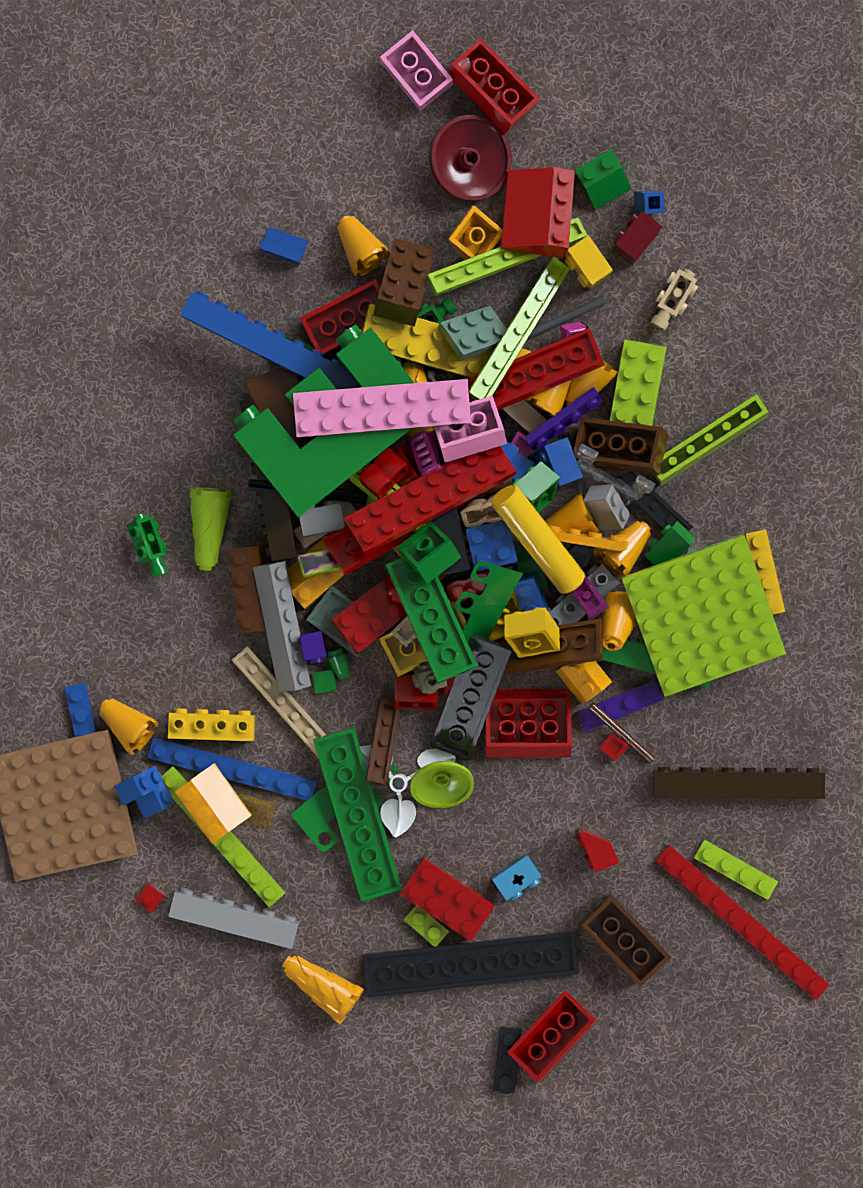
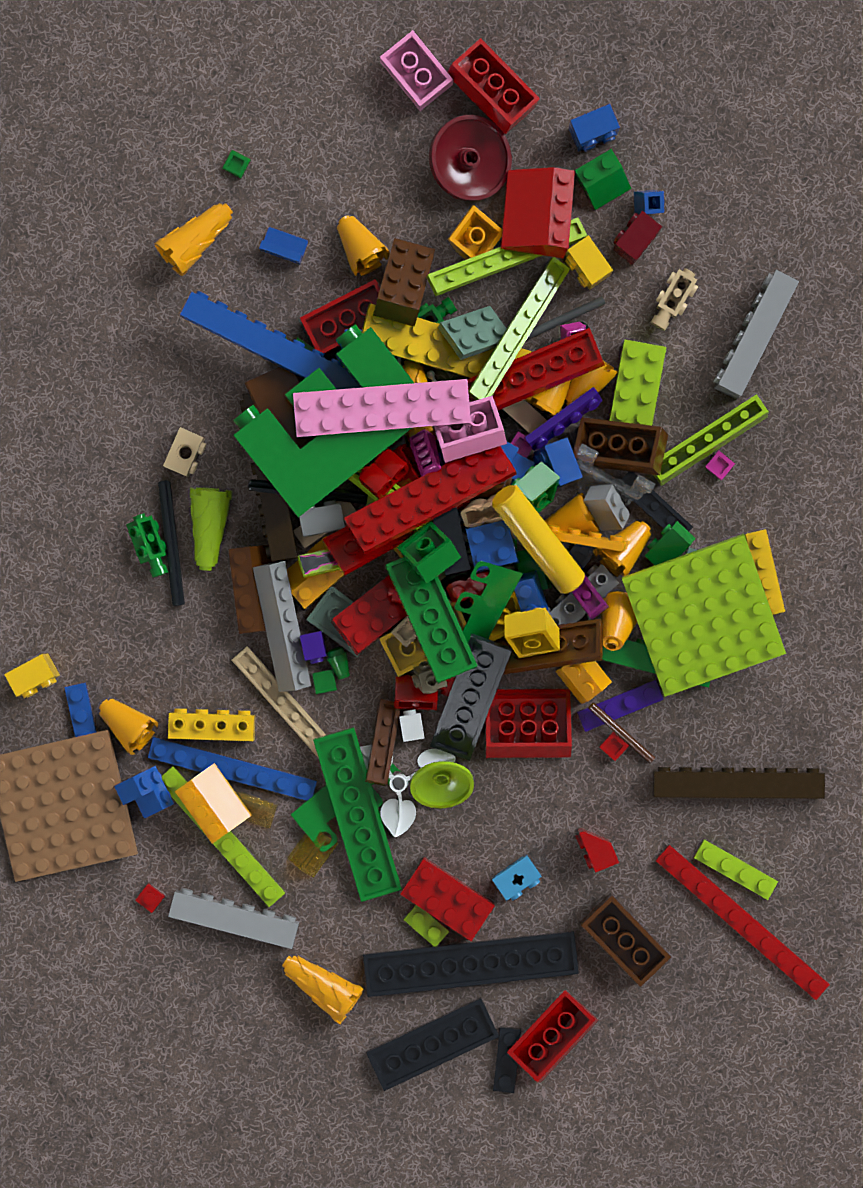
(31, 675): none -> yellow brick
(171, 542): none -> black axle
(183, 440): none -> tan brick
(187, 243): none -> light orange cone
(236, 164): none -> green tile
(307, 855): none -> clear yellow panel
(411, 725): none -> white brick
(432, 1044): none -> black plate
(594, 128): none -> blue brick
(719, 465): none -> dark pink plate
(757, 332): none -> light grey brick

